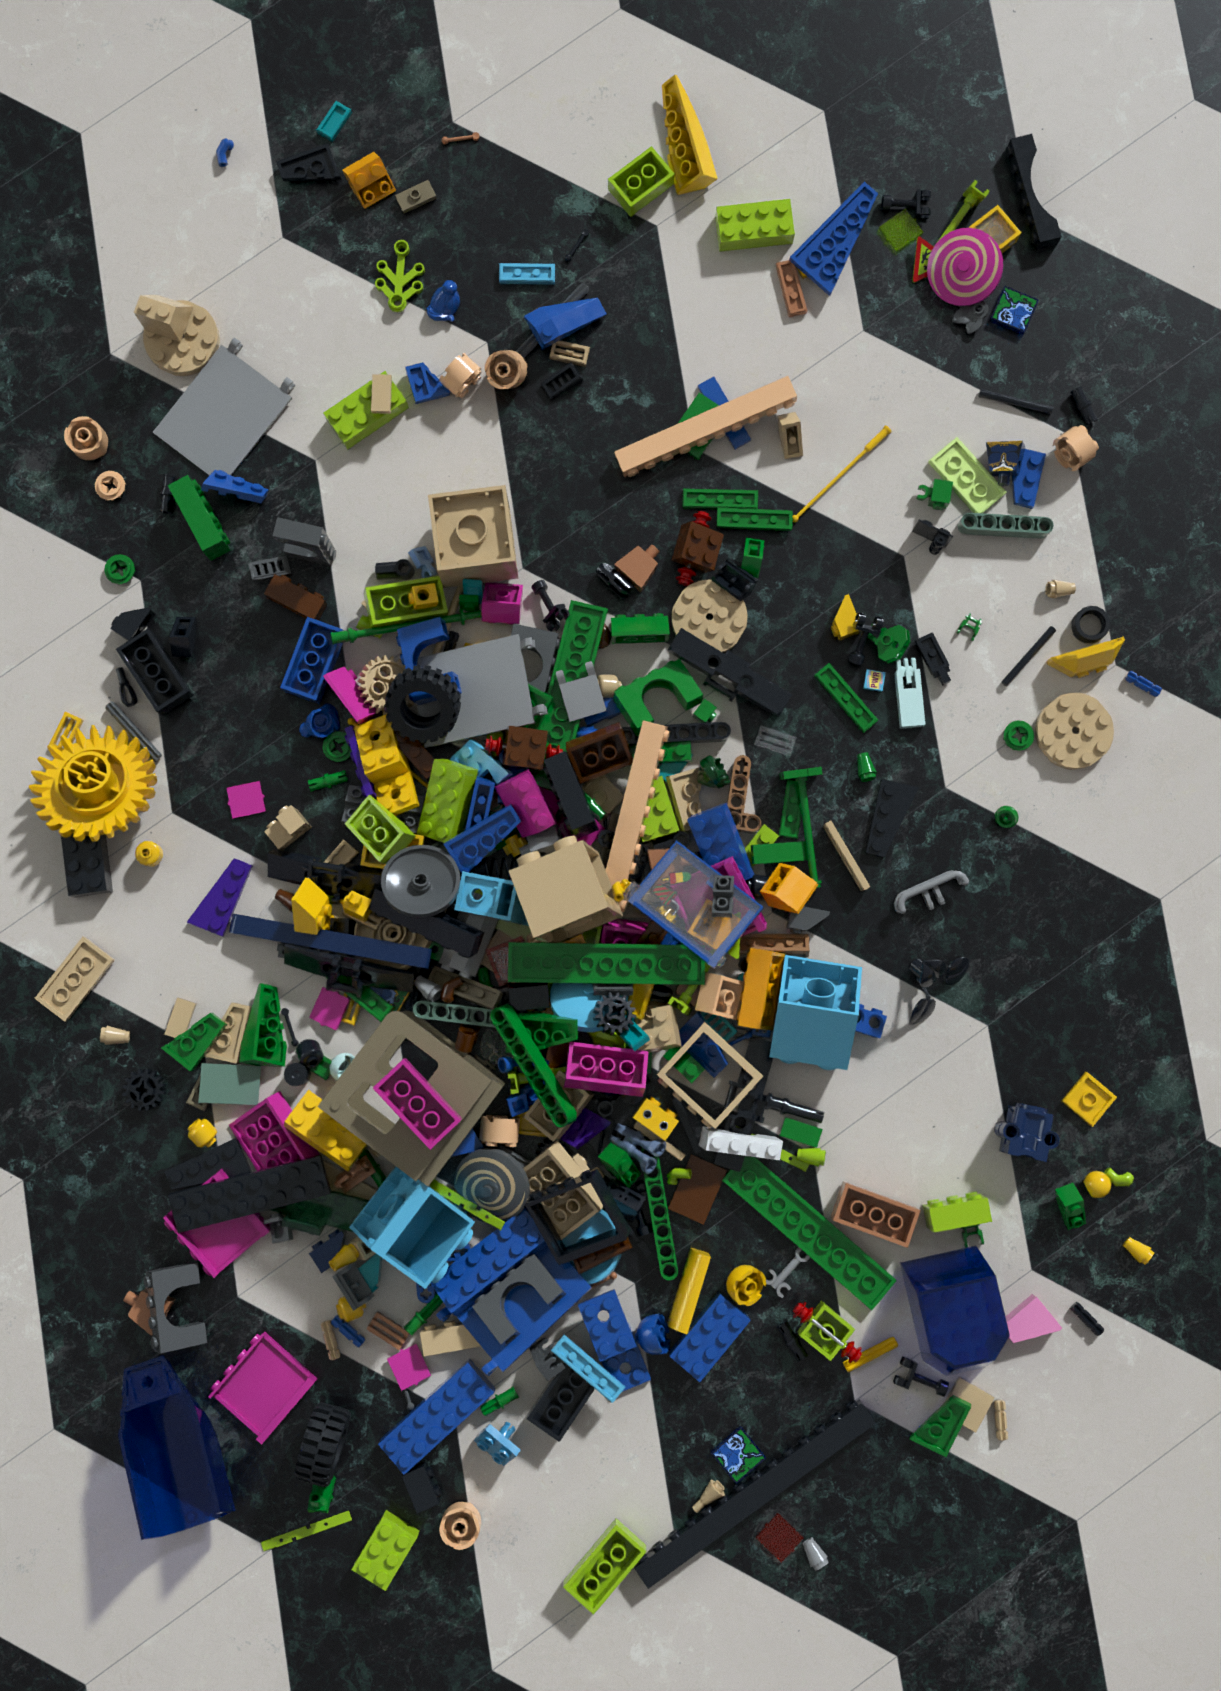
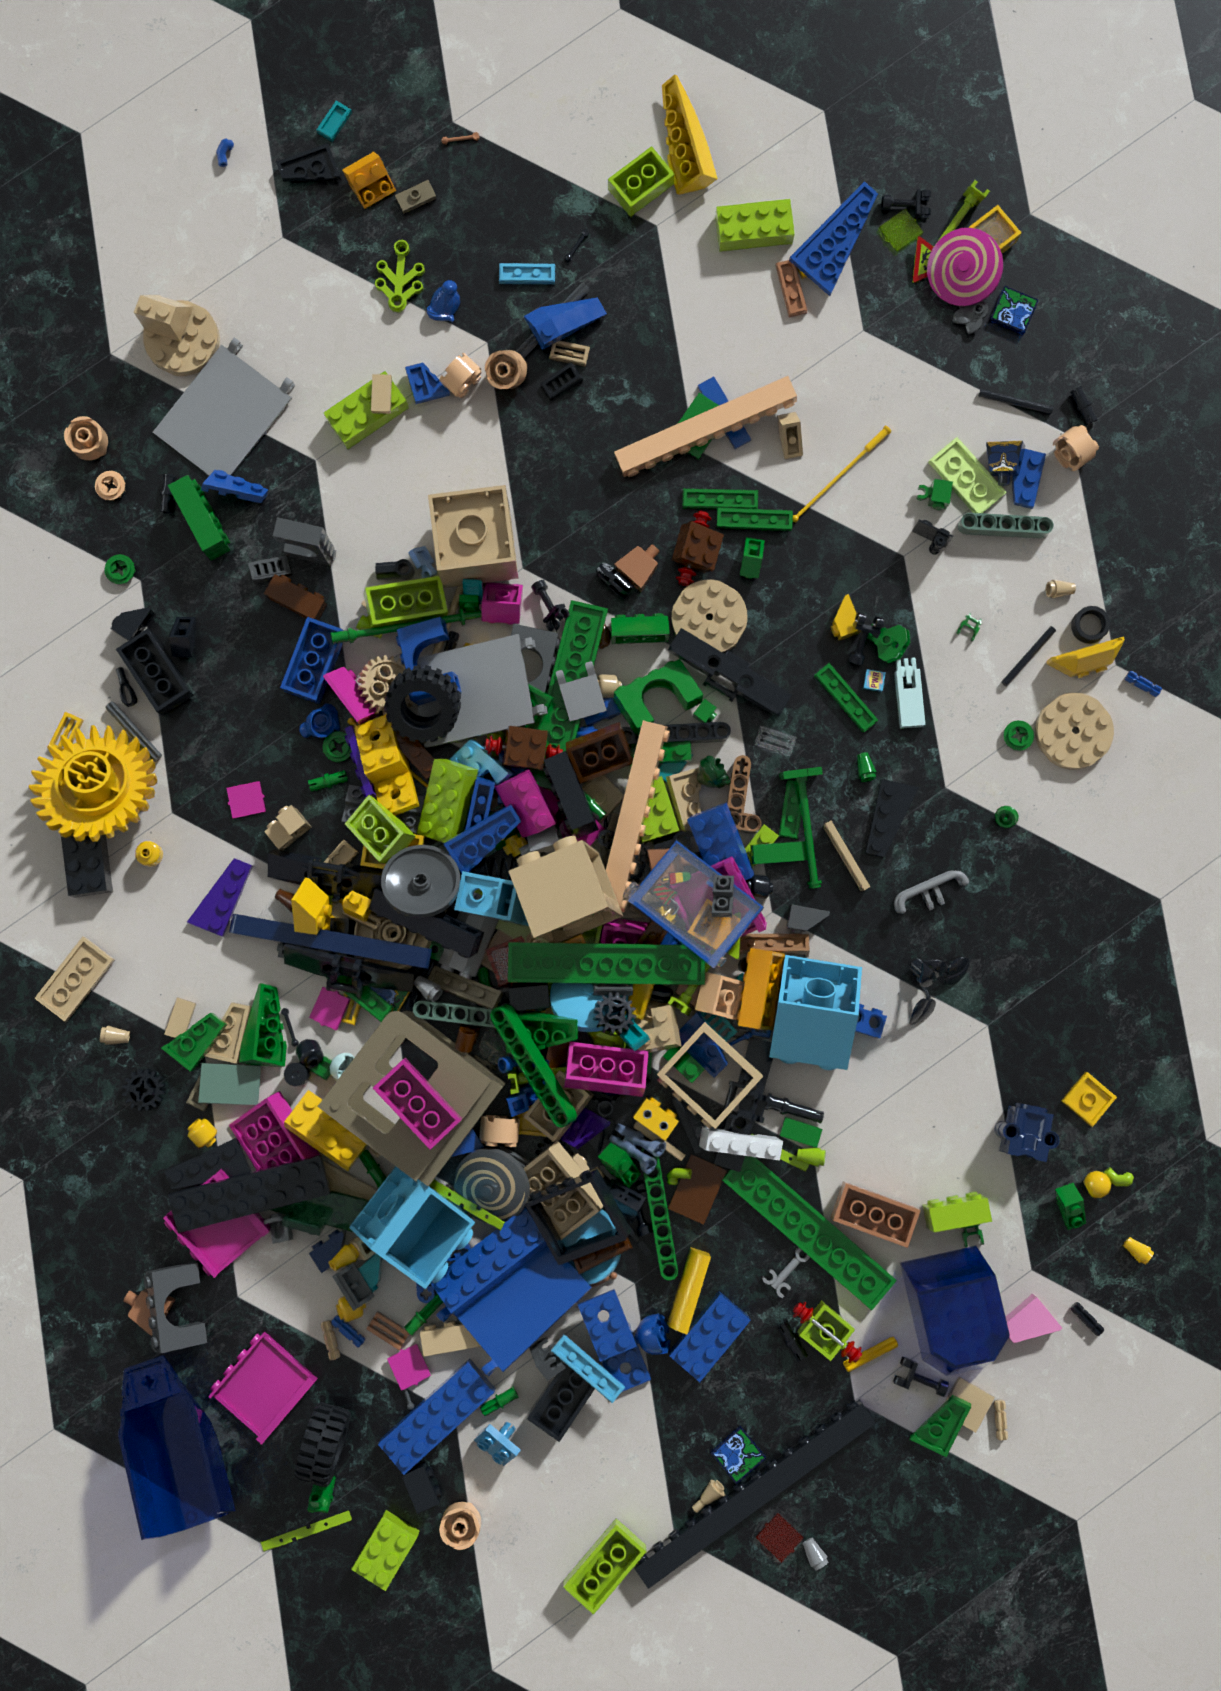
(359, 1172): nougat hinge -> none
(427, 589): yellow brick -> none
(448, 989): reddish brown arm -> none
(491, 1306): dark grey arch -> none
(619, 888): yellow arm -> none
(734, 580): black hinge -> none
(745, 1284): yellow cylinder -> none
(788, 888): light orange slope -> none
(934, 657): black hinge -> none
(1043, 226): black arch -> none

